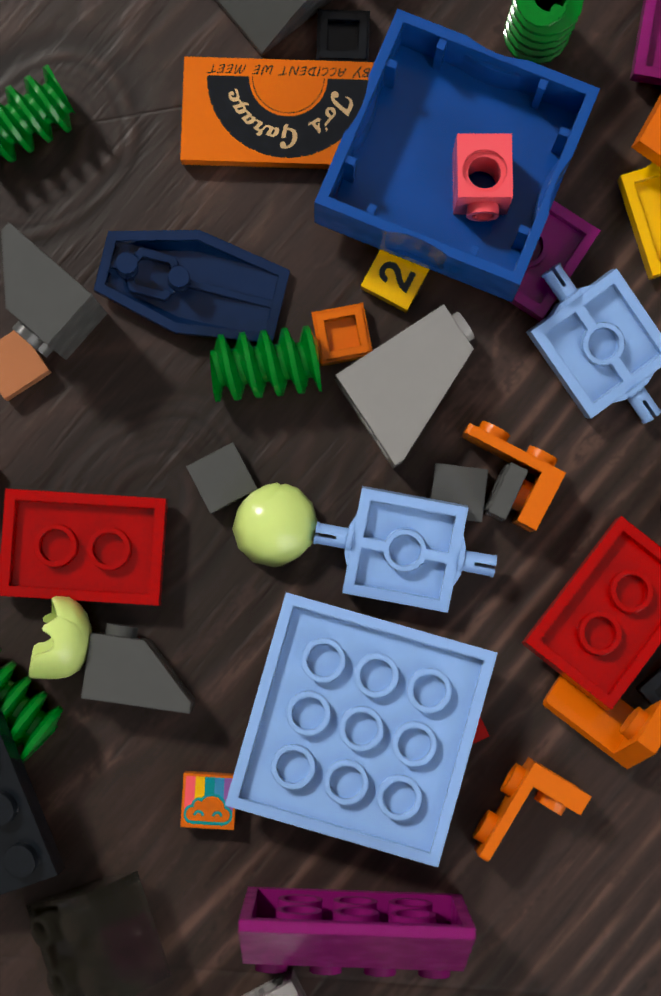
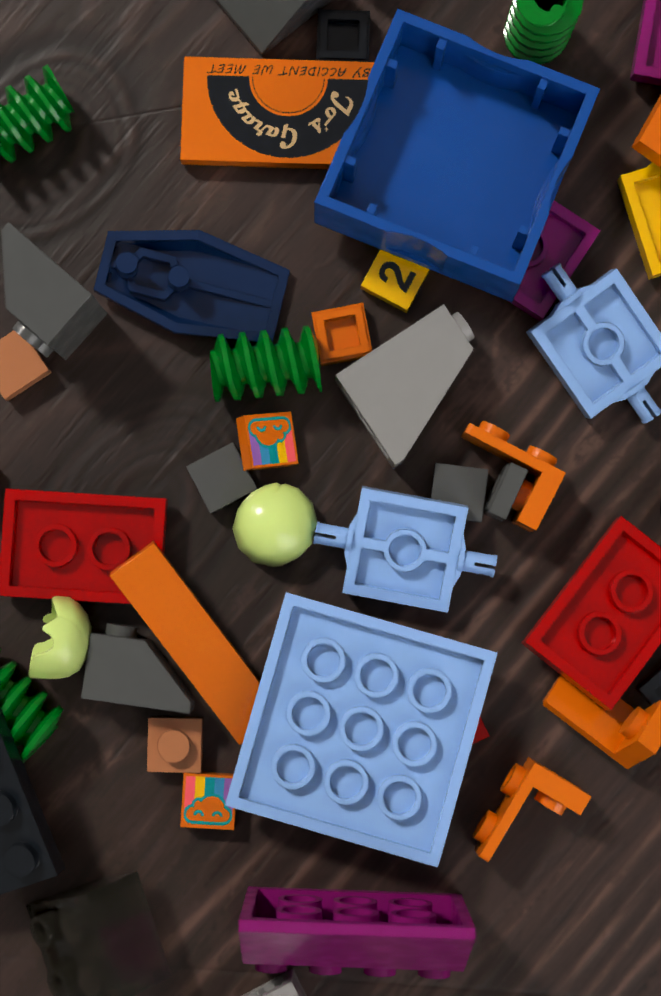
(175, 744): none -> nougat plate
(190, 636): none -> orange tile
(267, 441): none -> tile
(482, 154): coral brick -> none

